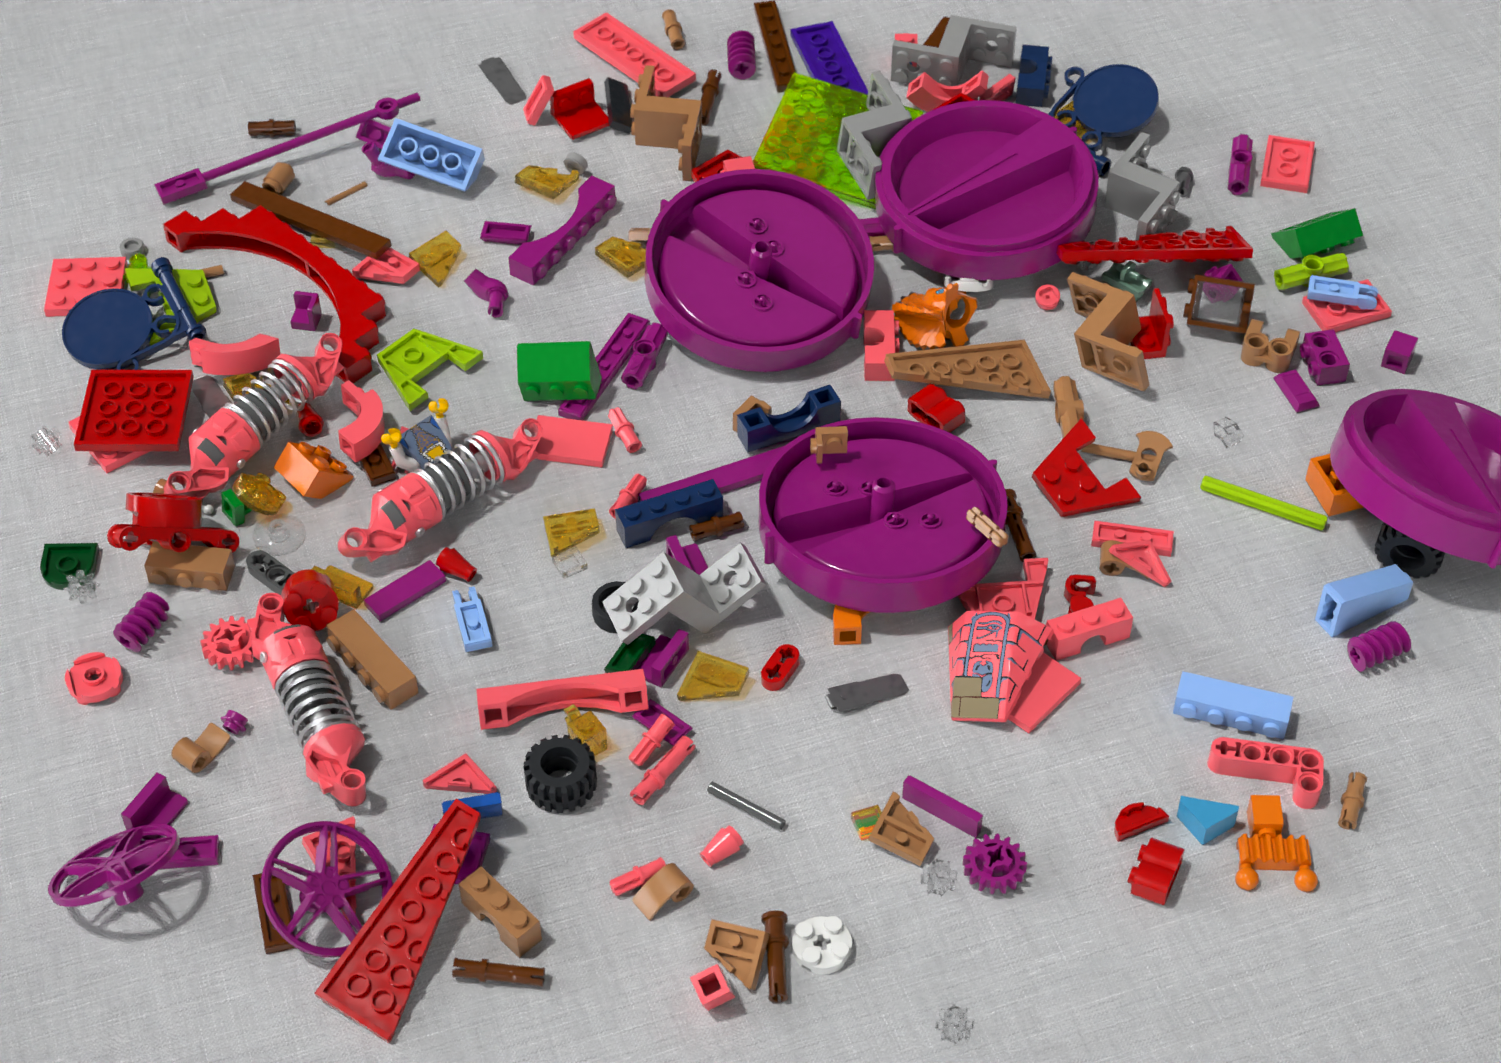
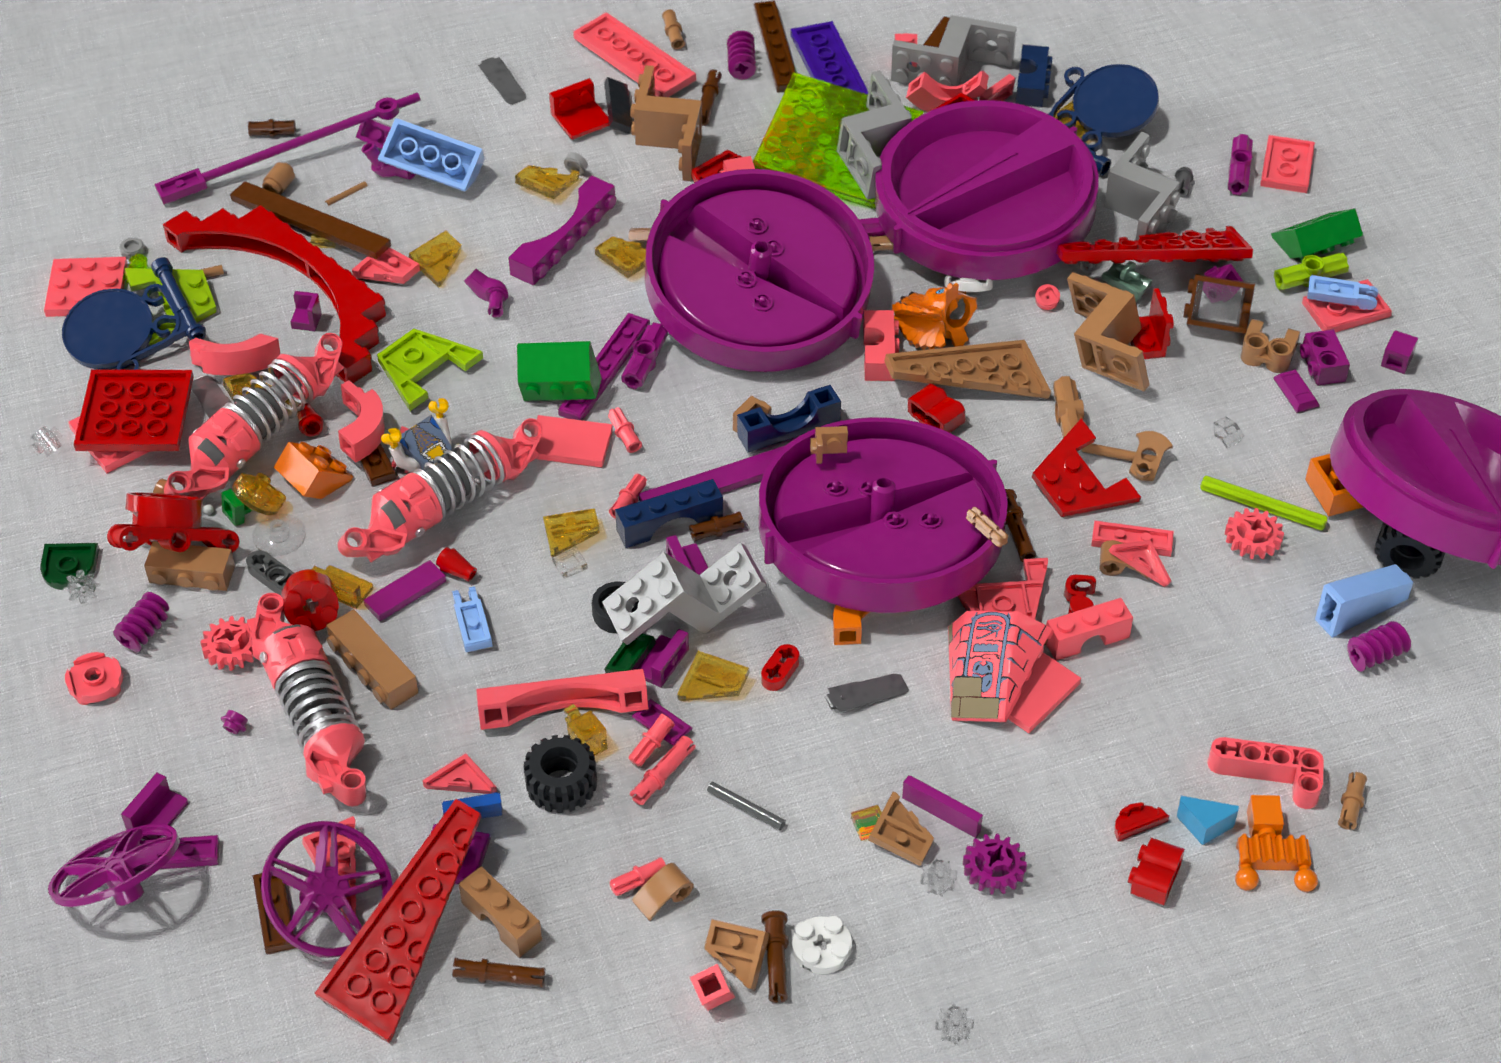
(200, 753): medium nougat panel -> none
(505, 232): magenta tile -> none
(538, 100): coral tile -> none
(723, 845): coral cone -> none
(1233, 705): light blue brick -> none
(1254, 533): none -> coral gear

